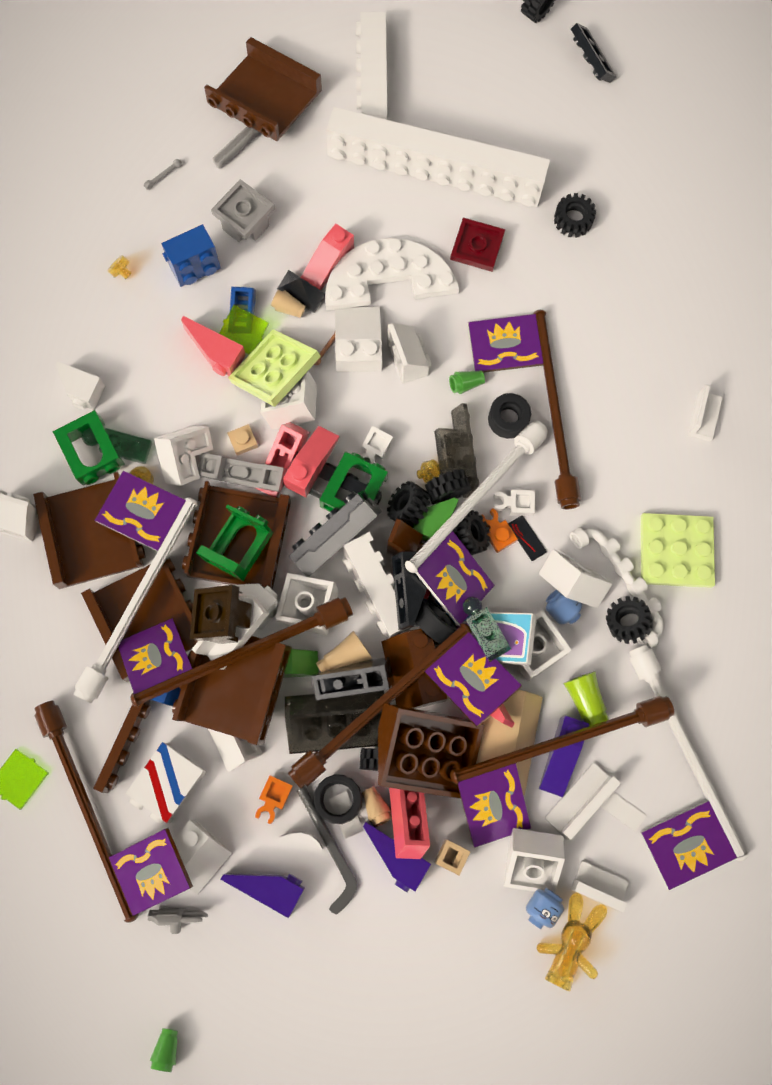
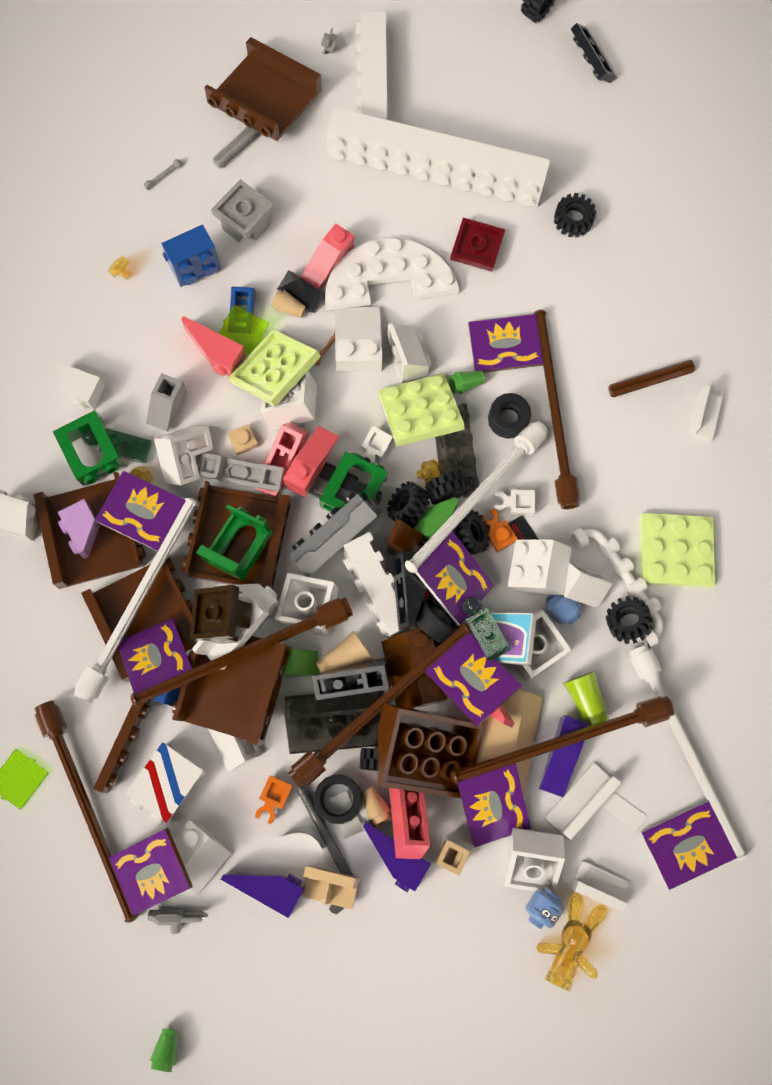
(81, 526): none -> lavender slope
(165, 401): none -> light grey slope
(329, 41): none -> light grey plate
(330, 887): none -> tan panel
(420, 409): none -> yellowish green plate
(539, 567): none -> white brick
(651, 378): none -> reddish brown axle

